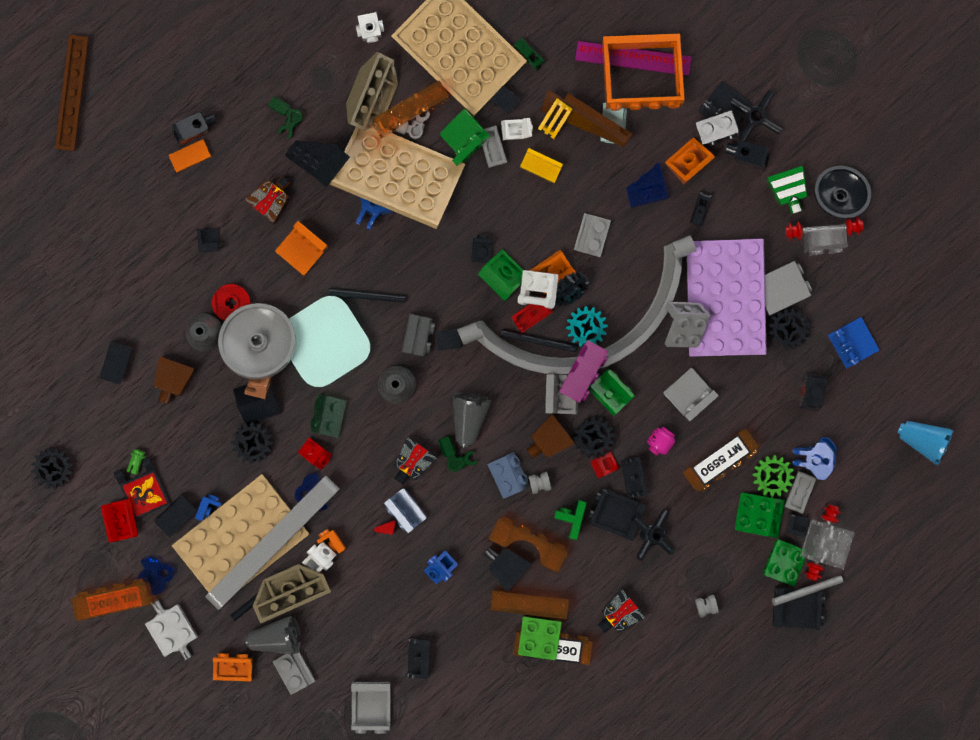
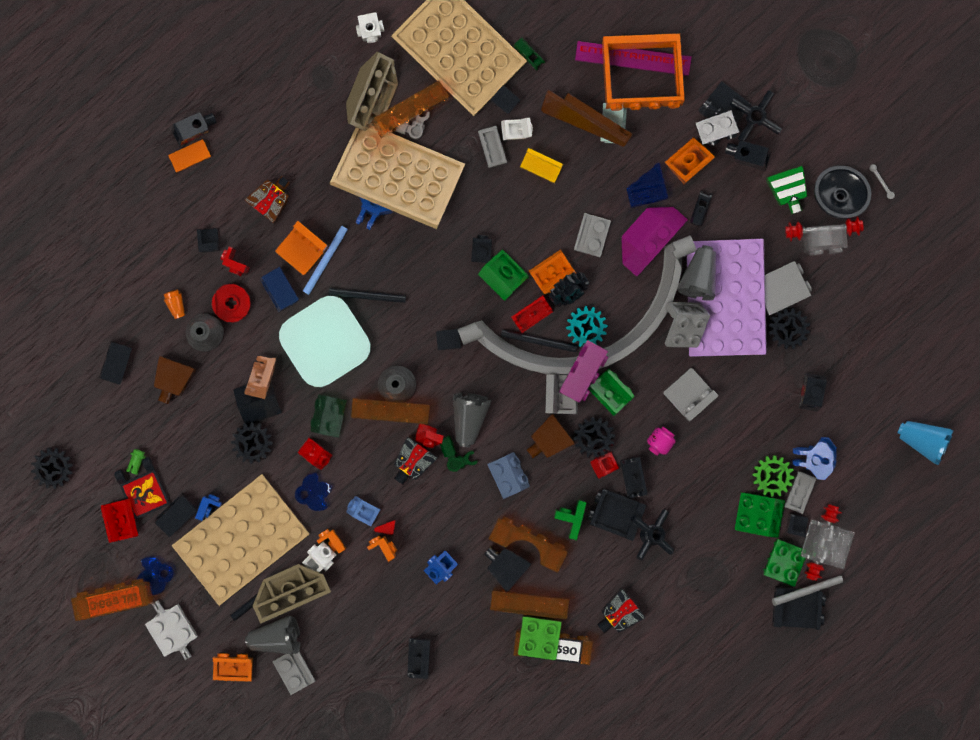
(72, 93): reddish brown plate -> none
(175, 303): none -> orange cone
(235, 267): none -> red bracket
(257, 341): light grey dish -> none
(272, 543): light grey beam -> none
(279, 289): none -> dark blue hinge
(294, 116): dark green bar -> none
(318, 159): black wedge -> none
(325, 259): none -> light blue bar
(362, 510): none -> medium blue bracket
(371, 706): light grey panel -> none
(387, 548): none -> orange bracket
(390, 411): none -> clear orange arch
(405, 510): sand blue bracket -> none
(417, 335): dark grey brick -> none
(427, 436): none -> red bracket
(464, 136): green bracket -> none
(538, 282): white plate -> none
(539, 482): light grey wheel -> none
(548, 129): yellow tile -> none
(649, 236): none -> magenta wedge
(700, 275): none -> dark grey cone
(706, 606): light grey wheel -> none
(721, 459): brick -> none
(853, 342): blue hinge -> none
(890, 195): none -> light grey hinge

